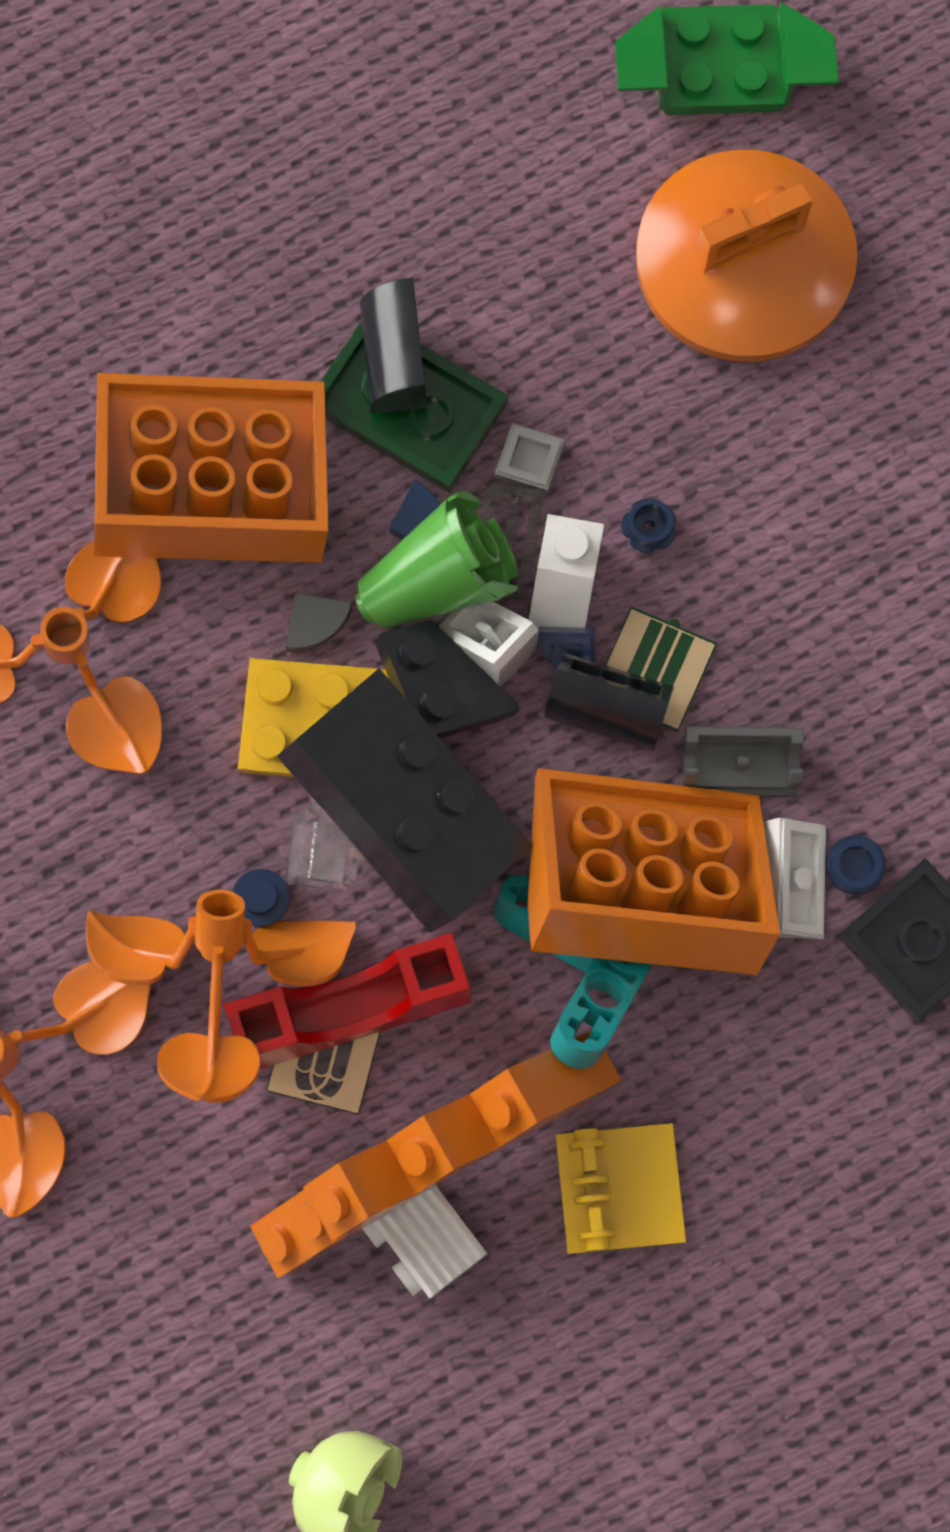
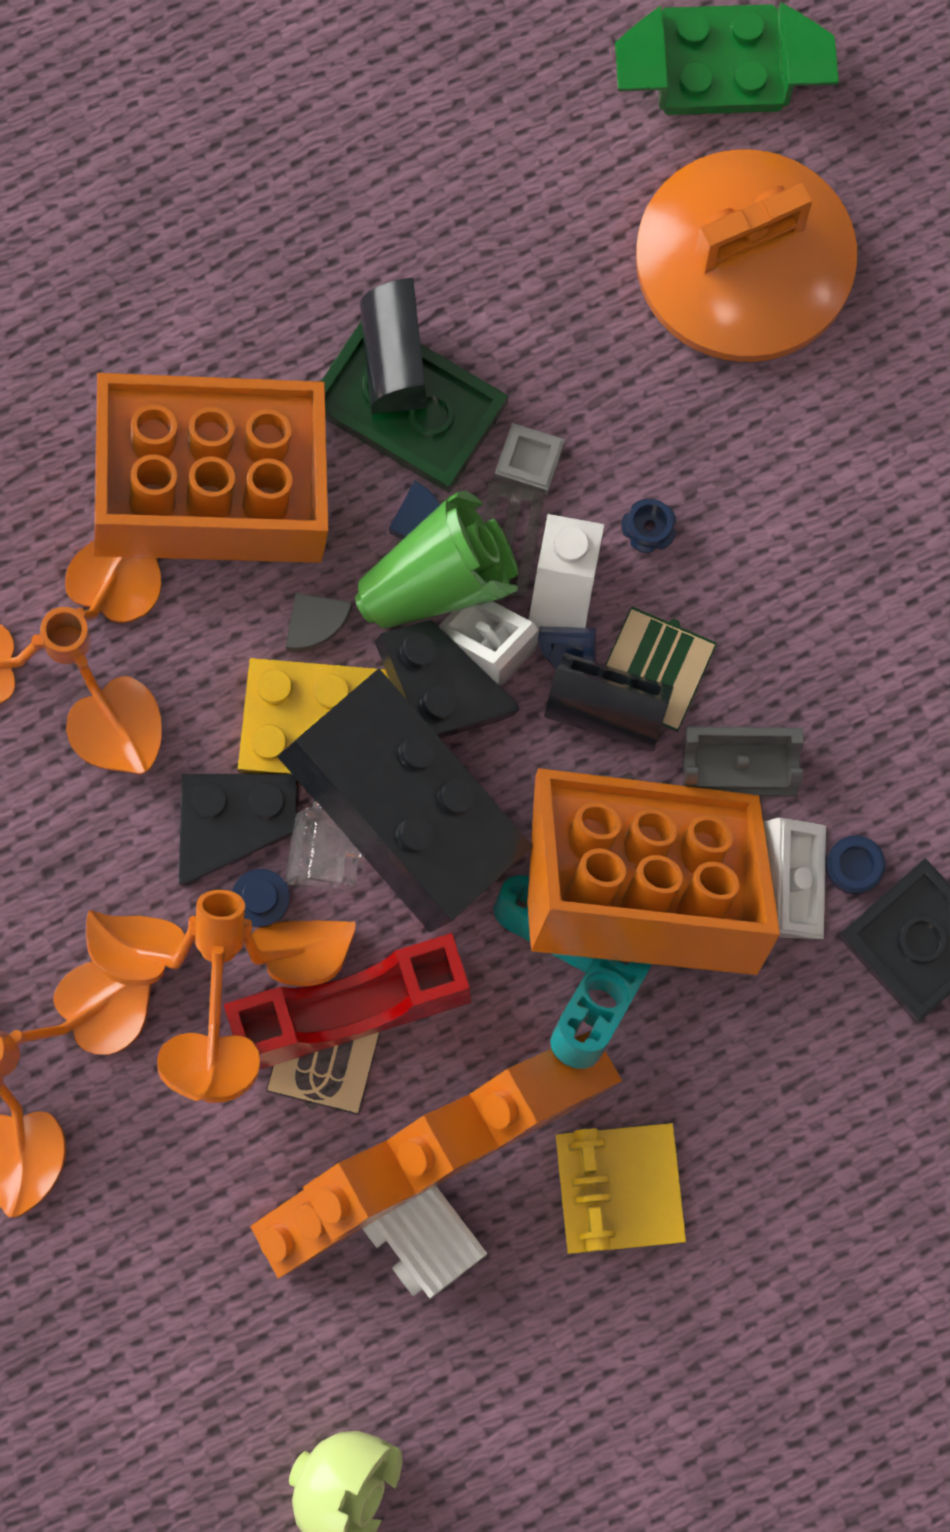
(231, 818): none -> black wing

